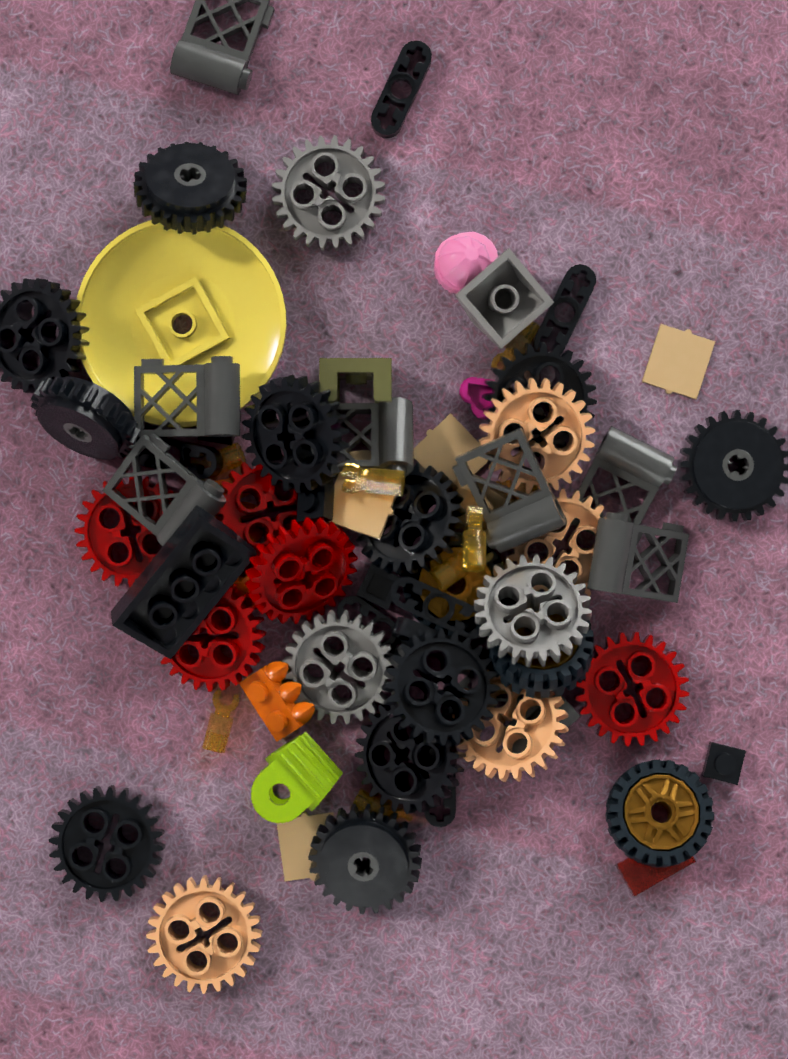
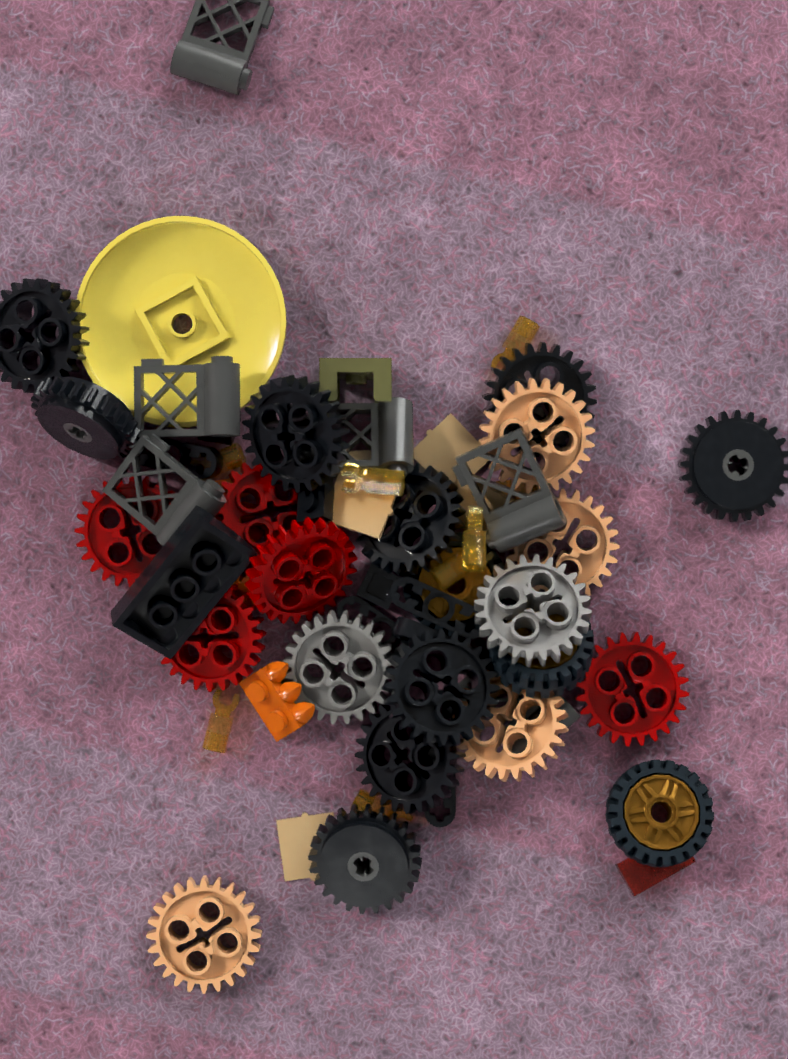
(78, 832): black gear -> none
(190, 187): black gear -> none
(305, 772): lime piece -> none
(309, 217): light grey gear -> none
(420, 69): black beam -> none
(462, 259): bright pink piece -> none
(471, 393): dark pink tile -> none
(503, 299): light grey slope -> none
(567, 285): black beam -> none
(617, 557): dark grey piece -> none
(633, 462): dark grey piece -> none
(678, 361): tan piece -> none
(723, 763): black plate -> none

